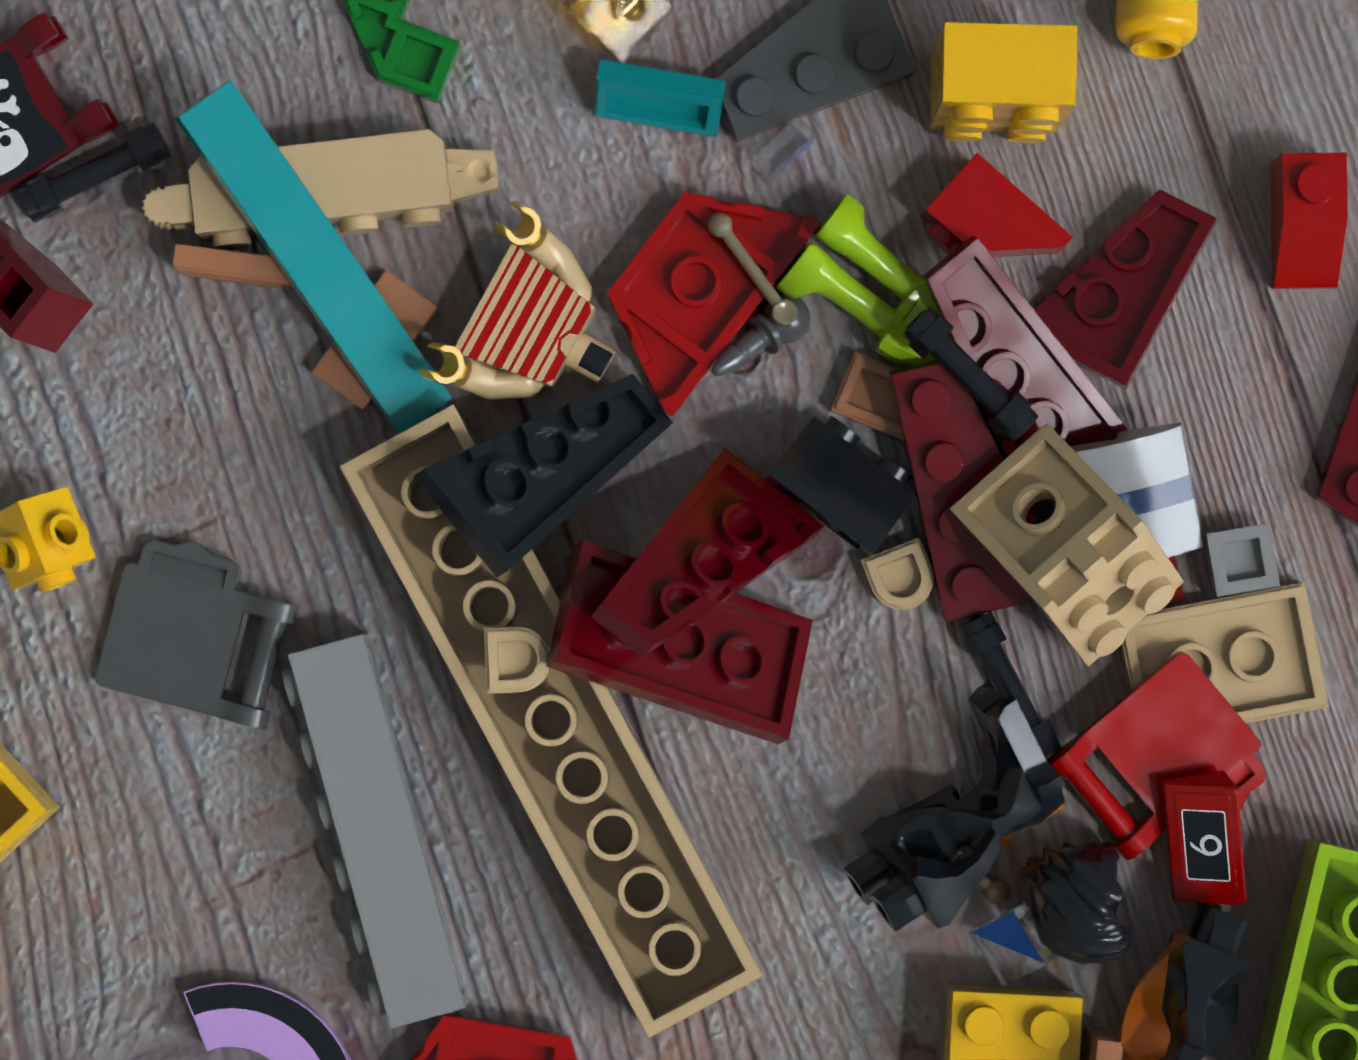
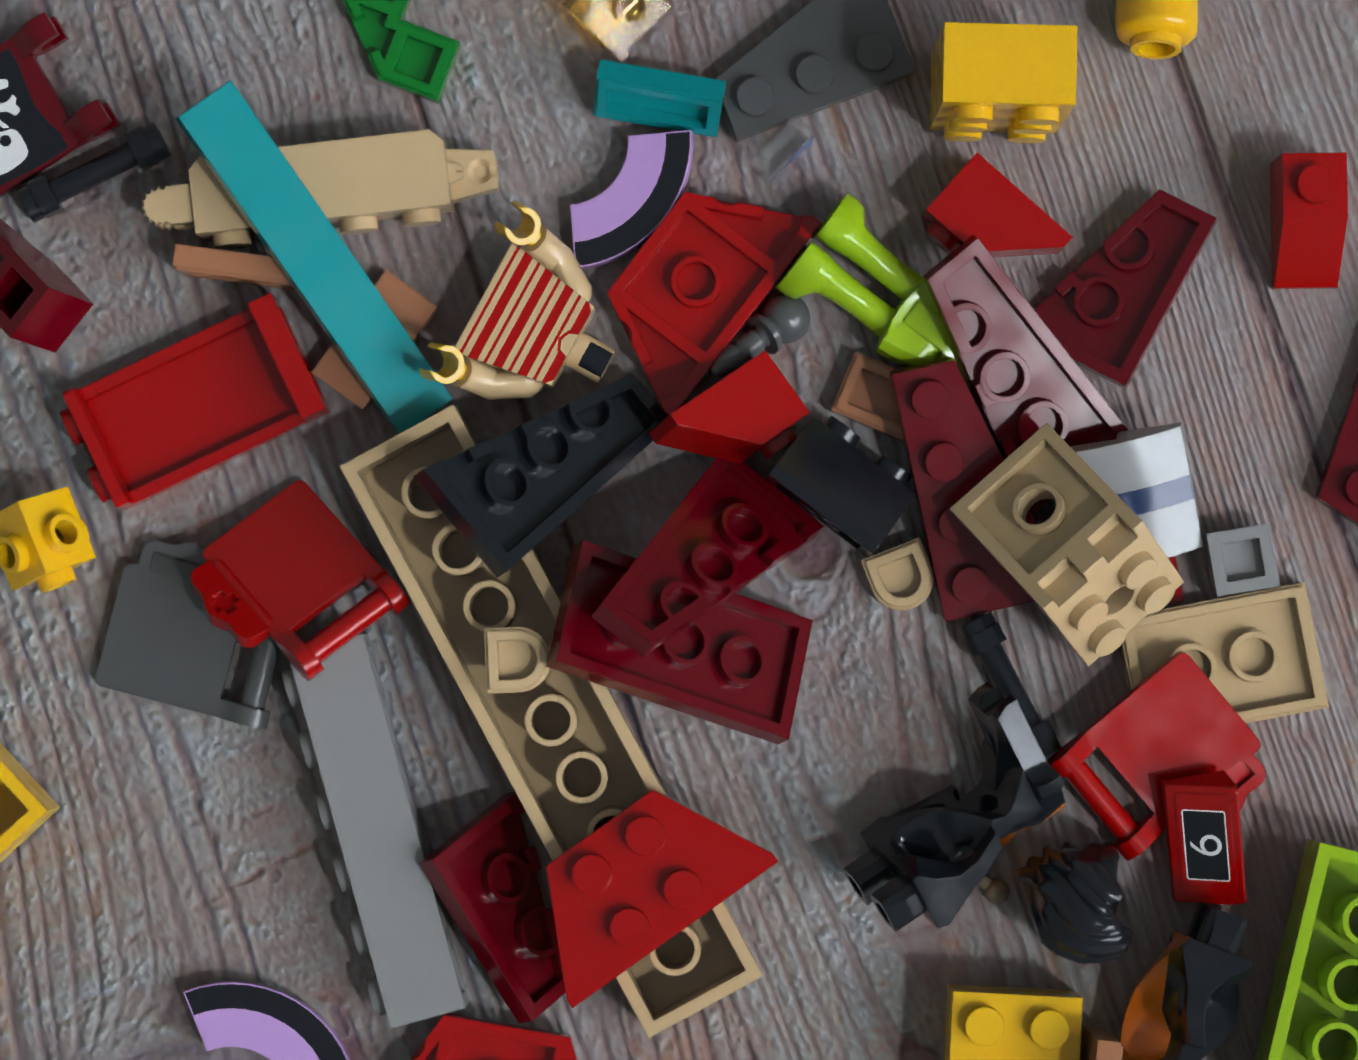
(194, 405): none -> red panel
(286, 570): none -> red piece
(496, 901): none -> dark red wing
(636, 201): none -> tile
(640, 886): none -> red wing
(737, 415): none -> red slope
(783, 311): dark tan hinge -> none
(1009, 414): black bar -> none
(1011, 944): clear tile -> none

